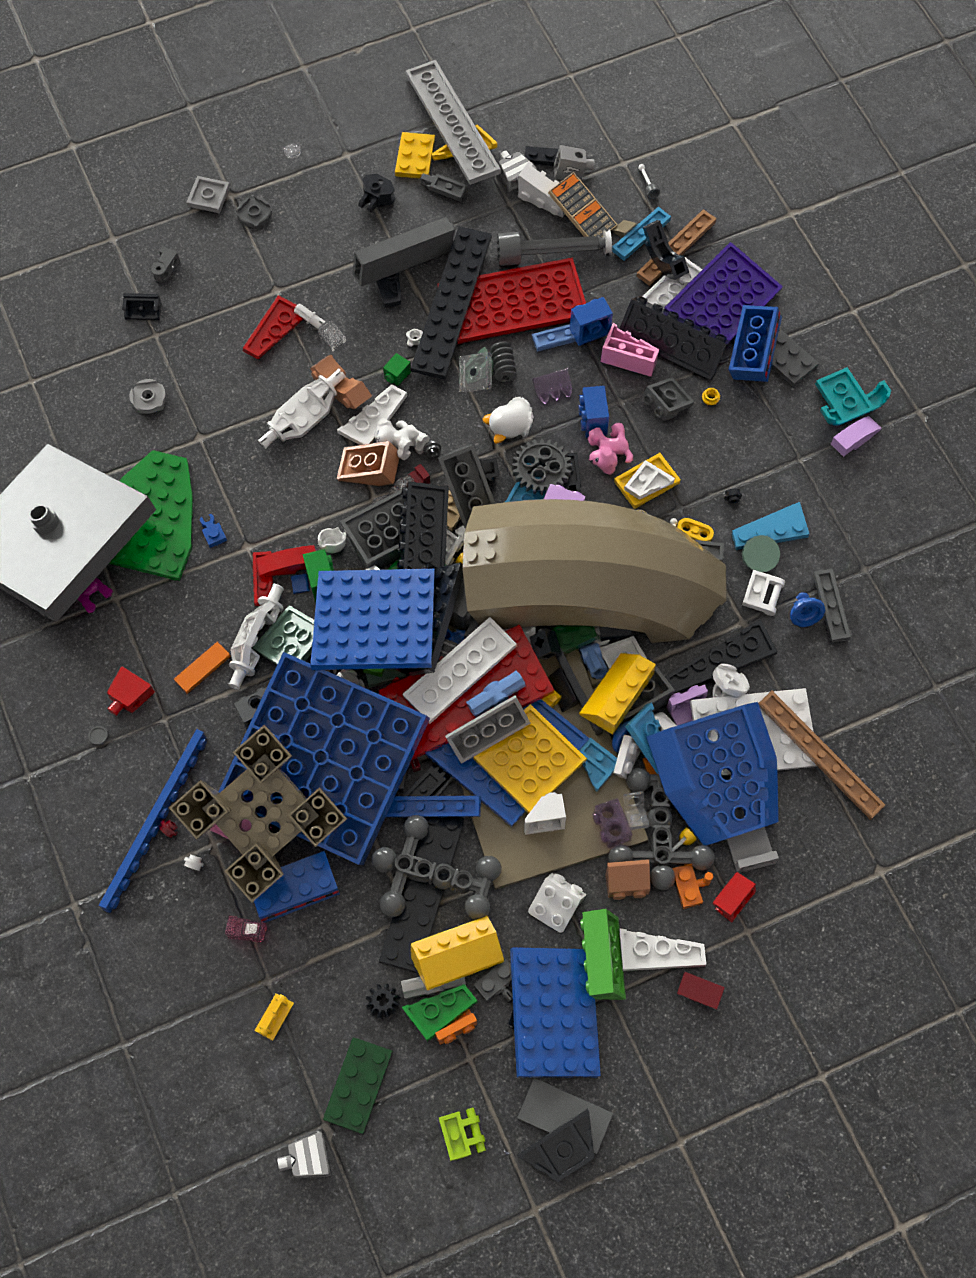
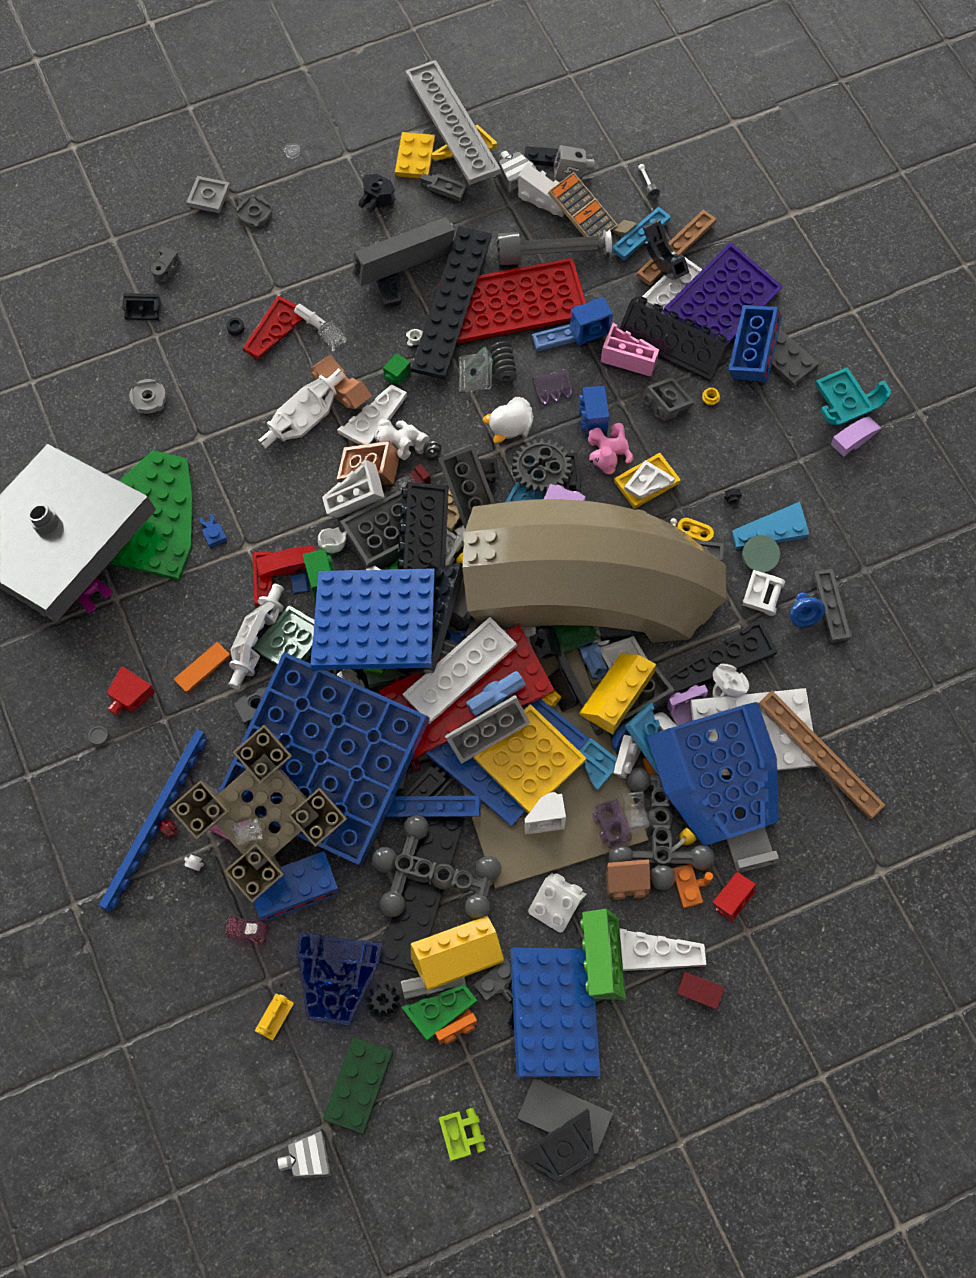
(235, 326): none -> black tile
(247, 831): none -> clear brick
(335, 975): none -> clear blue wedge
(355, 492): none -> white wedge

